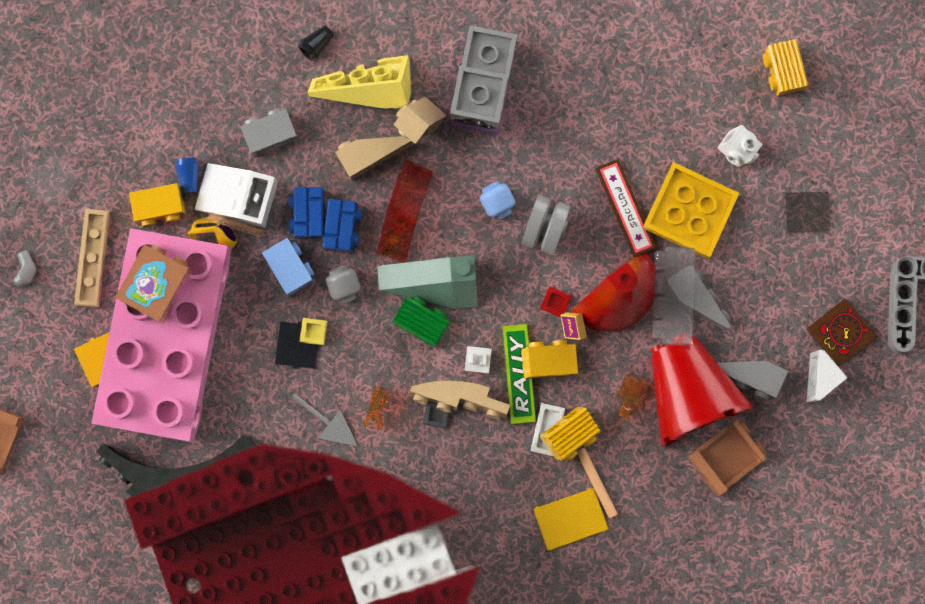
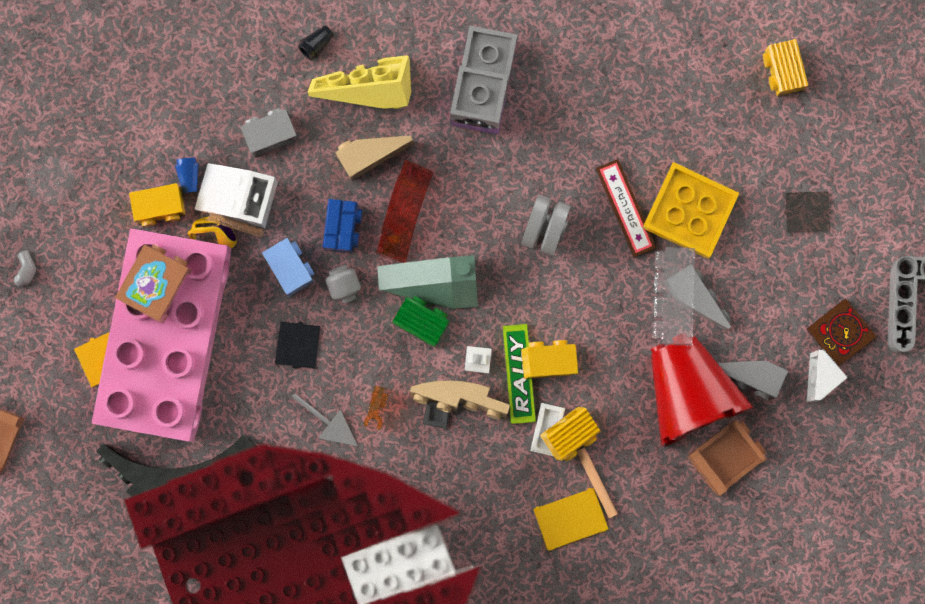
(92, 258): tan tile -> none
(308, 212): blue brick -> none
(313, 331): light yellow tile -> none
(419, 119): tan brick -> none
(497, 200): light blue head -> none
(555, 302): red tile -> none
(573, 326): tile -> none
(620, 297): red cone -> none
(631, 393): clear orange plate -> none
(740, 146): white brick -> none

